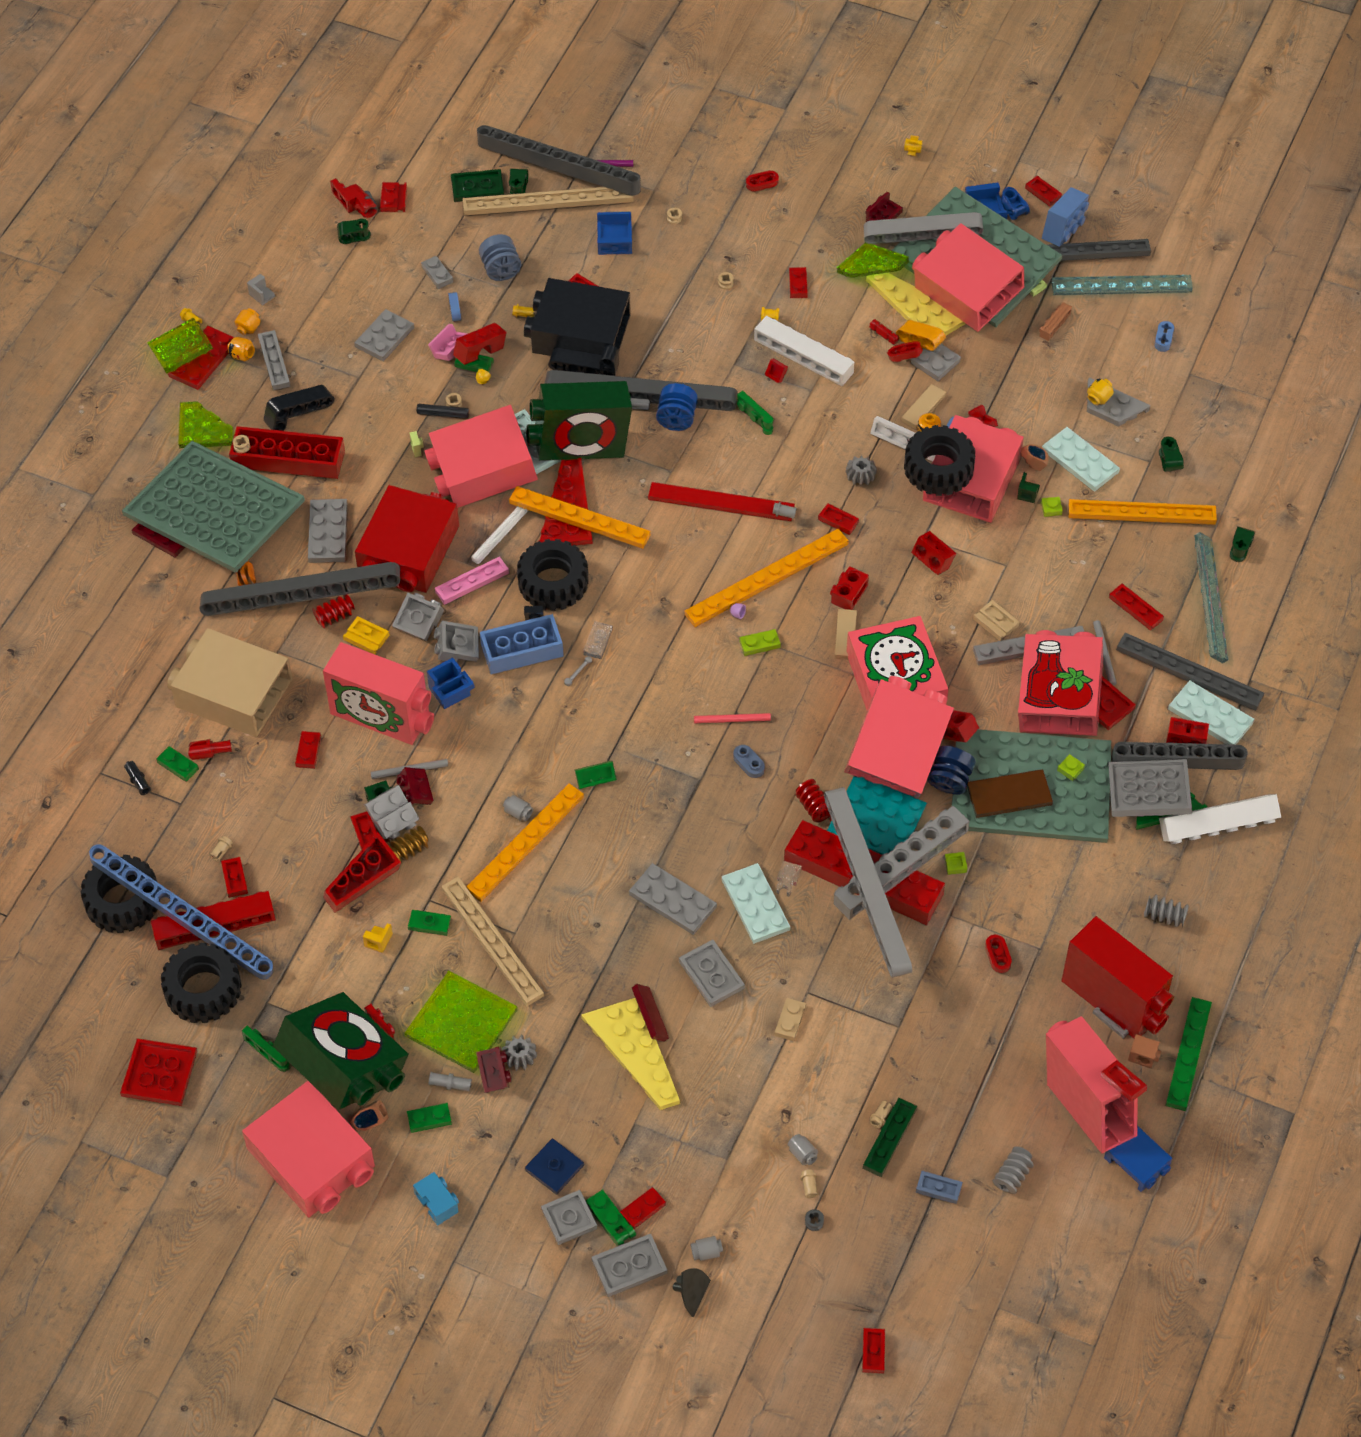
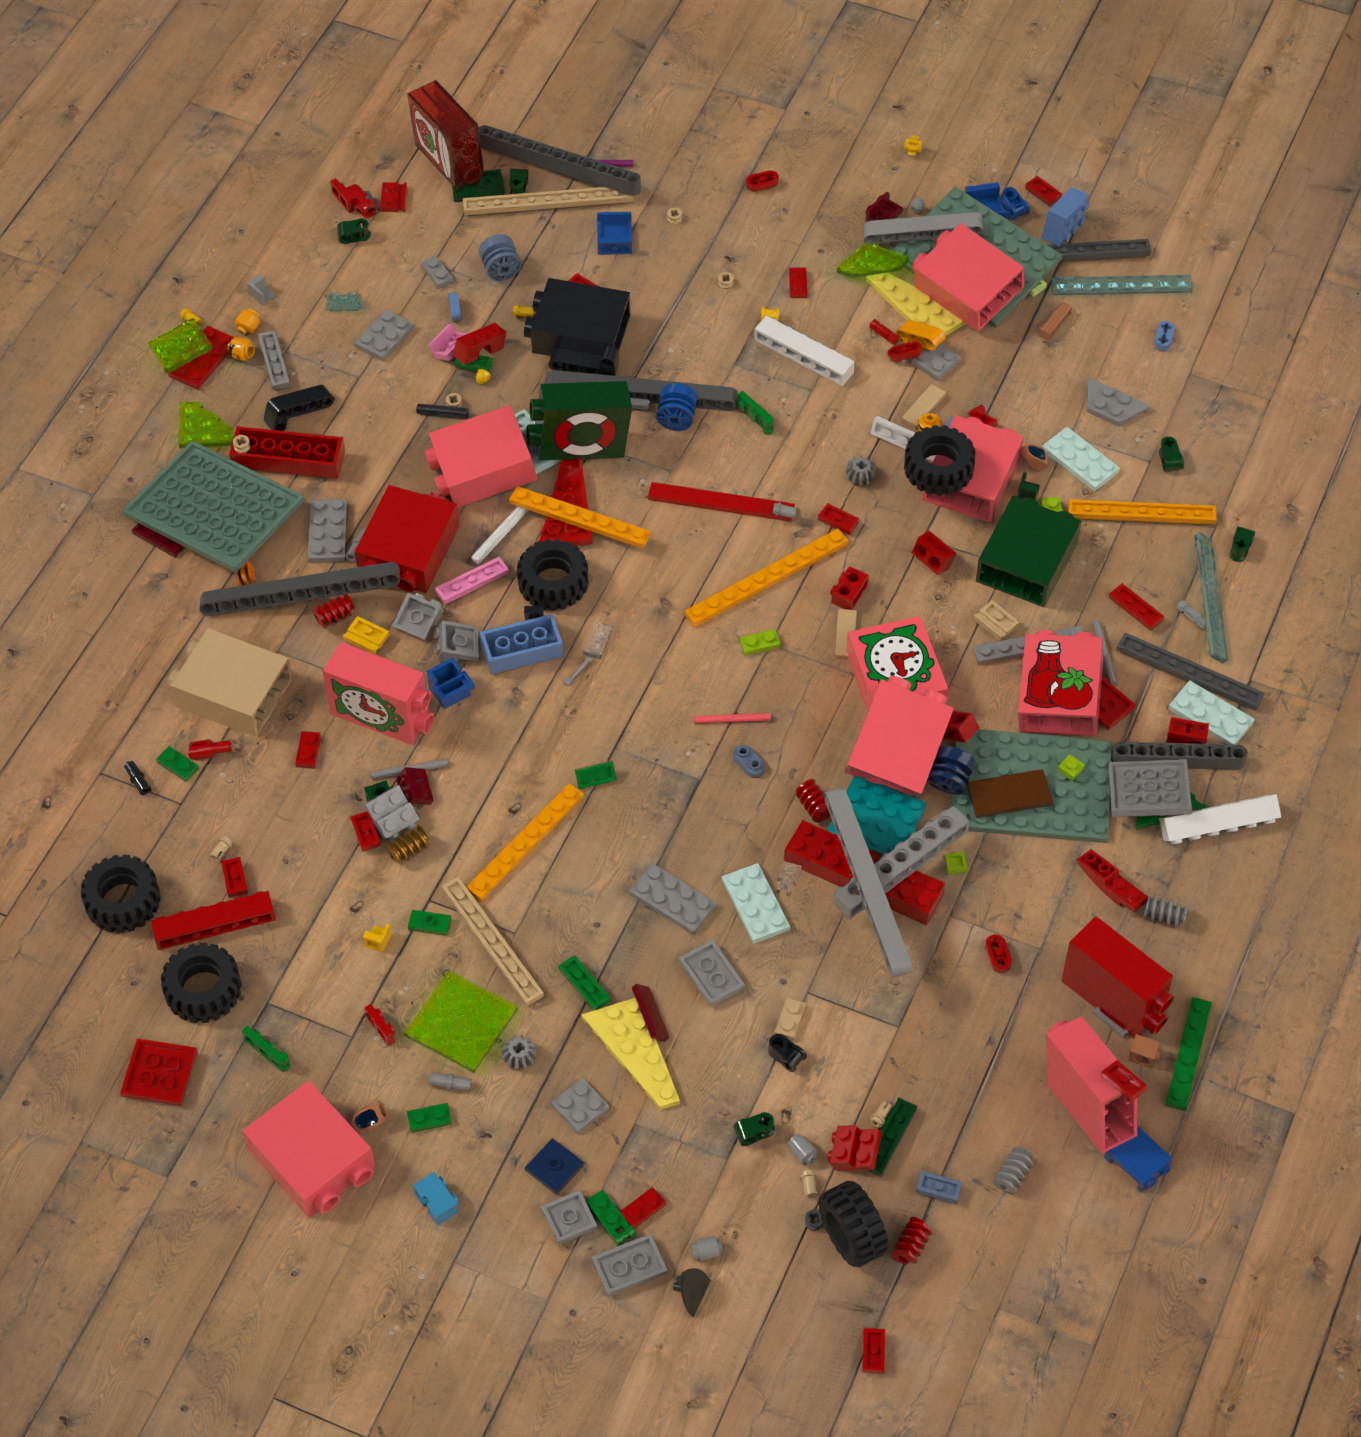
(176, 903): medium blue beam -> none
(341, 1051): dark green brick -> none
(350, 300): none -> clear light blue hinge
(351, 554): none -> light grey pin
(364, 872): red wedge -> none
(416, 443): yellowish green plate -> none
(446, 134): none -> clear red brick
(493, 1069): dark red bracket -> none
(517, 808): light grey brick -> none
(580, 1106): none -> light grey plate
(584, 983): none -> green plate
(738, 610): lavender hinge -> none
(753, 1128): none -> dark green piece
(776, 370): red tile -> none
(789, 1055): none -> black piece
(853, 1223): none -> black tyre
(854, 1148): none -> red plate
(911, 1241): none -> red piece
(917, 205): none -> light grey hinge
(1028, 550): none -> dark green brick
(1100, 391): yellow head -> none
(1109, 881): none -> red slope
(1191, 614): none -> light grey axle

